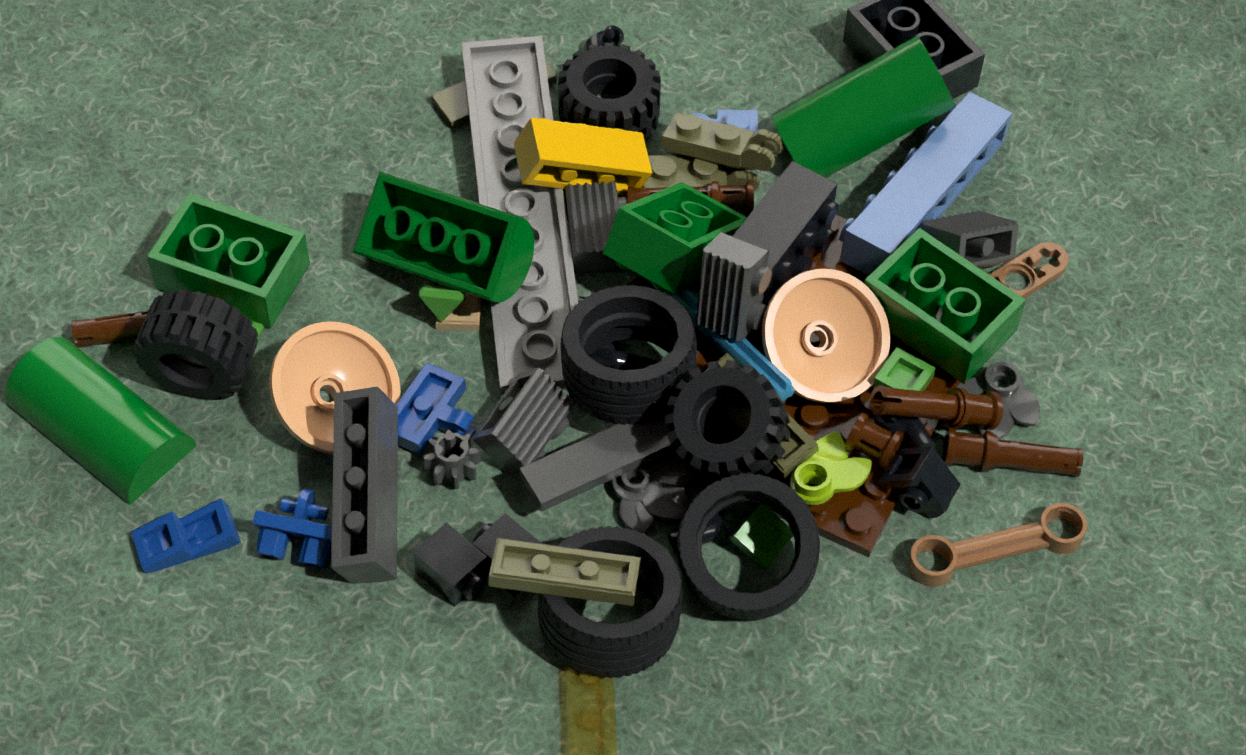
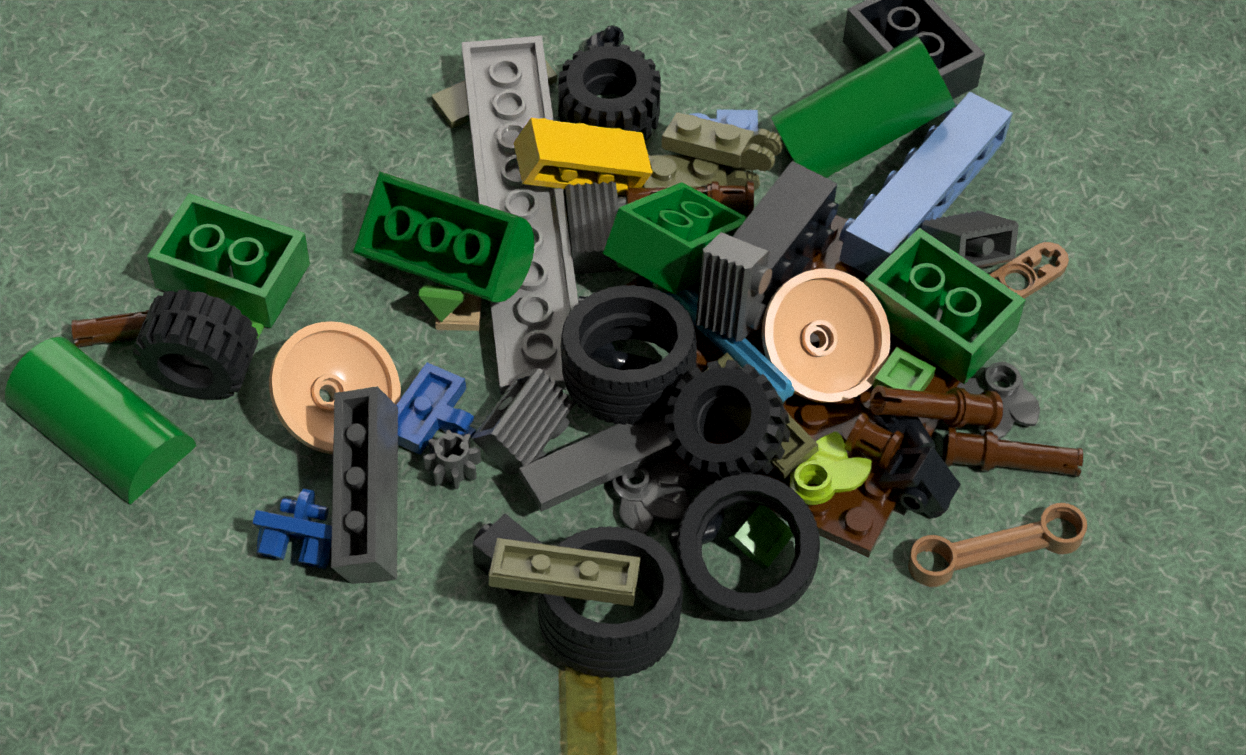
(178, 540): blue slope -> none
(451, 565): black brick -> none

